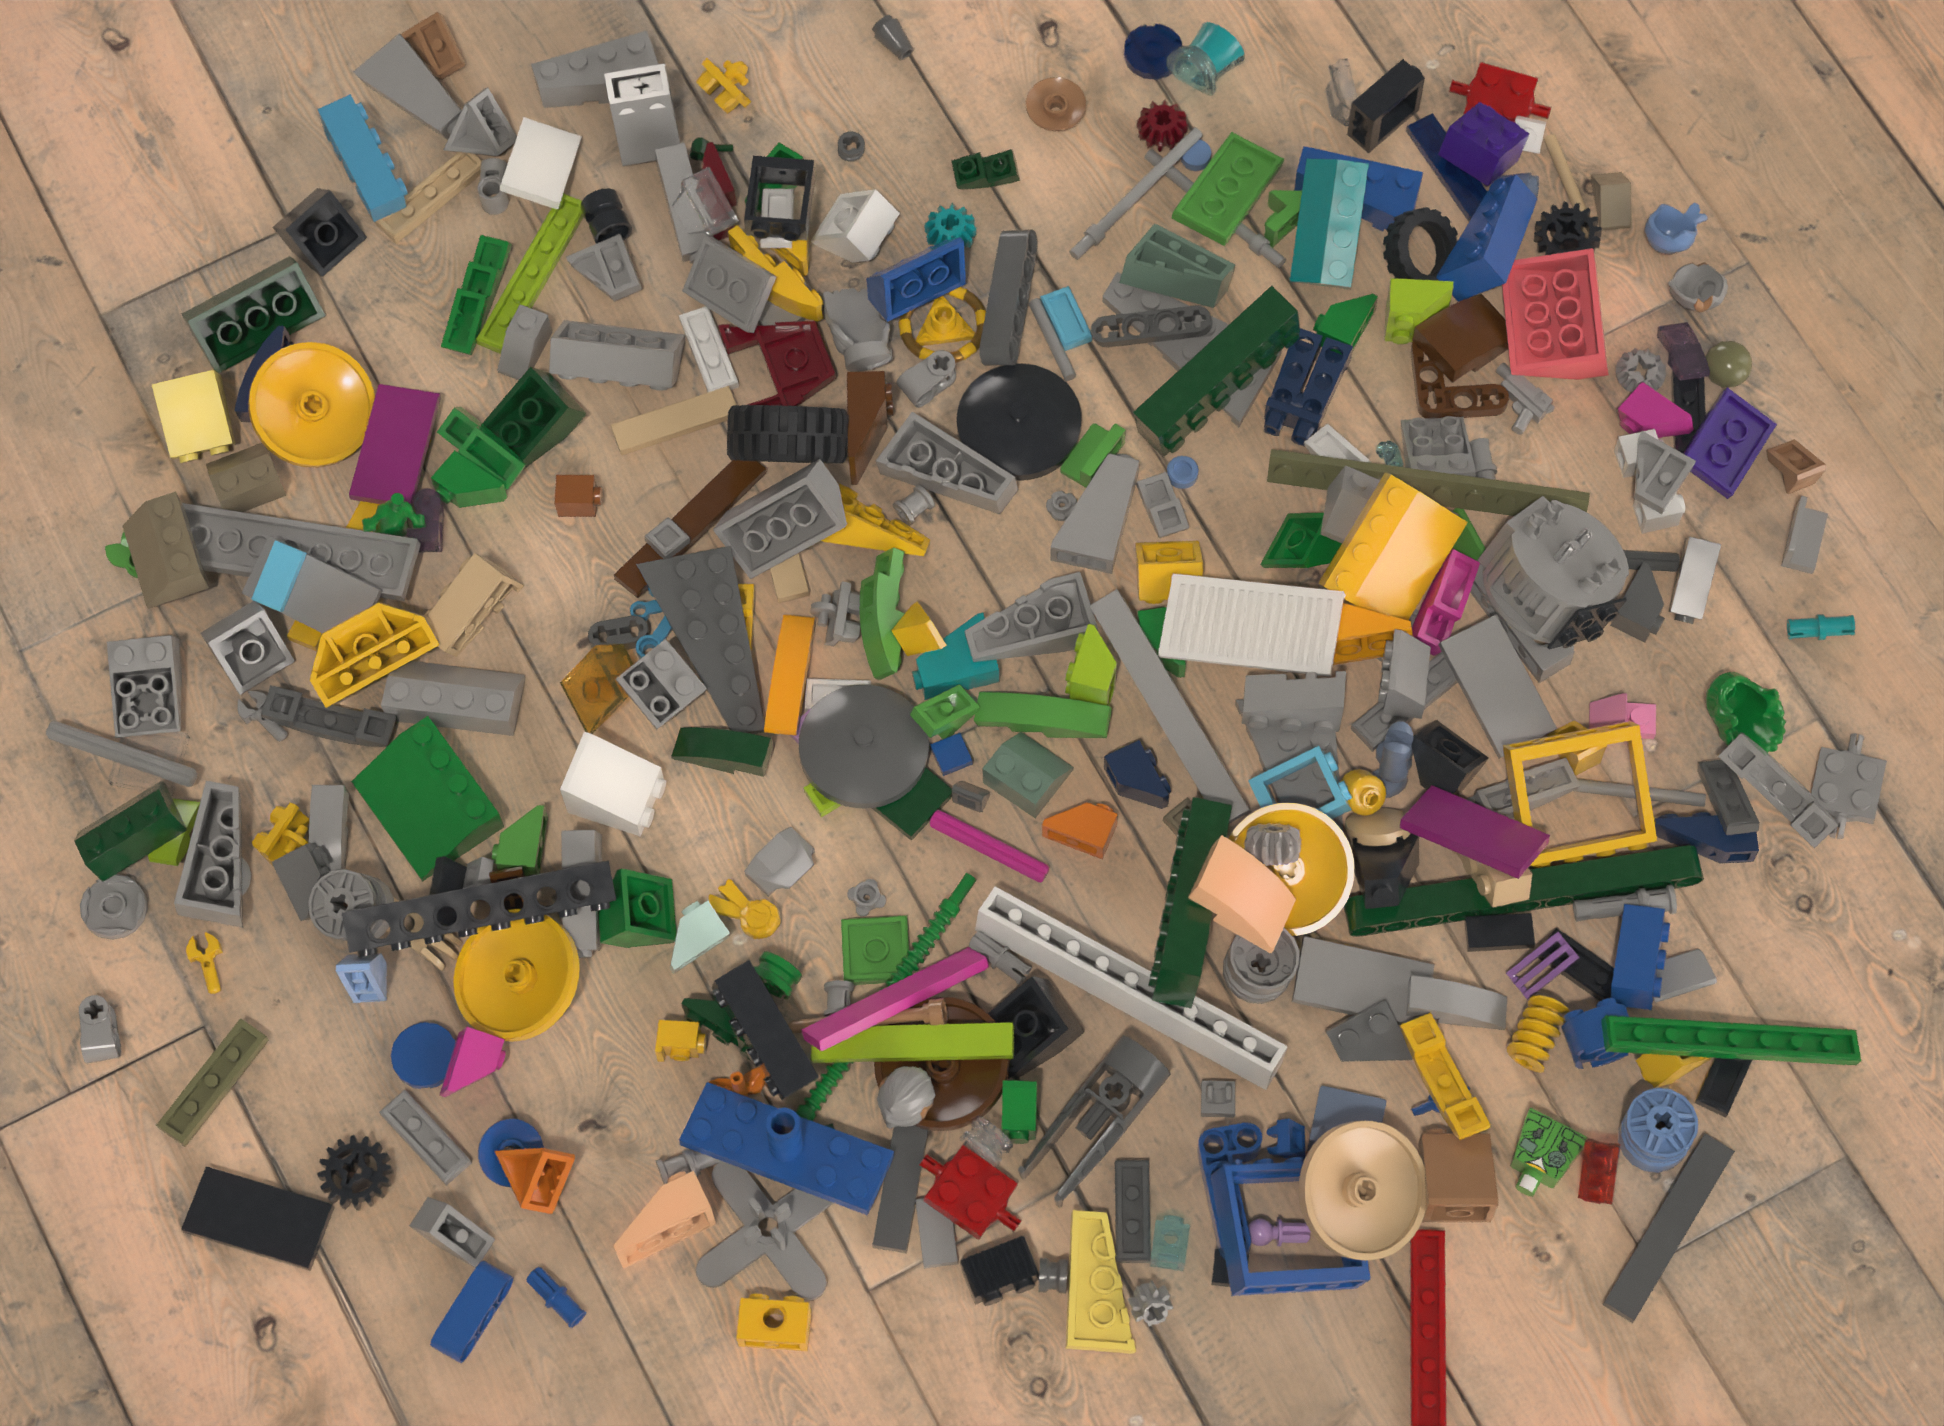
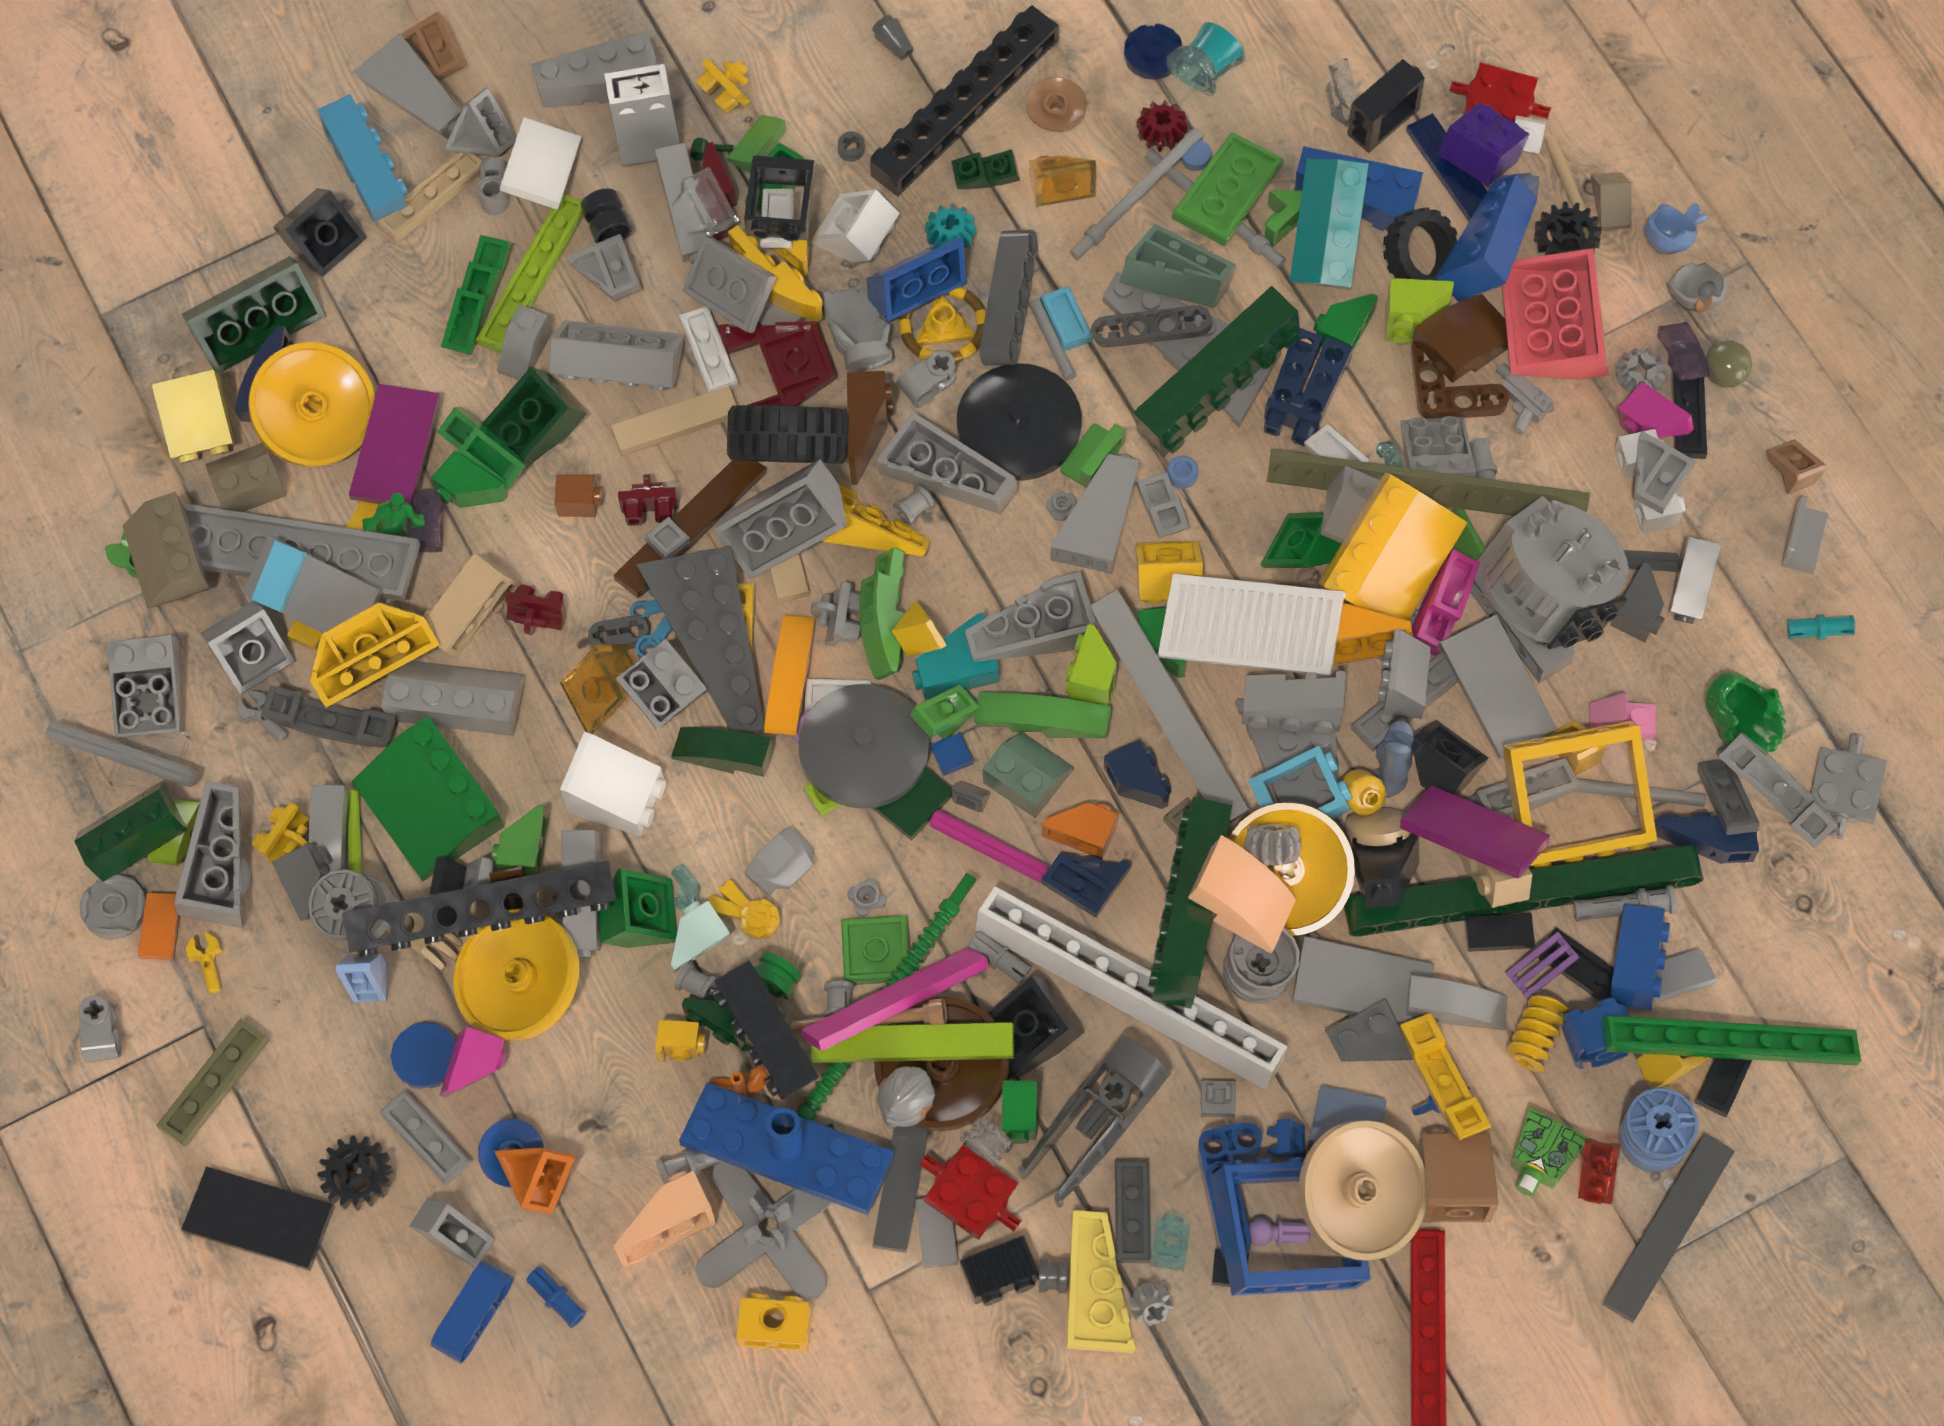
(158, 927): none -> orange tile
(353, 832): none -> lime bar
(535, 611): none -> dark red hips
(647, 498): none -> dark red hips
(689, 889): none -> clear light blue arm
(694, 982): none -> light grey bush
(757, 141): none -> bright green slope
(961, 114): none -> black brick
(1062, 179): none -> clear yellow slope
(1085, 880): none -> dark blue wing
(1728, 442): dark purple tile -> none

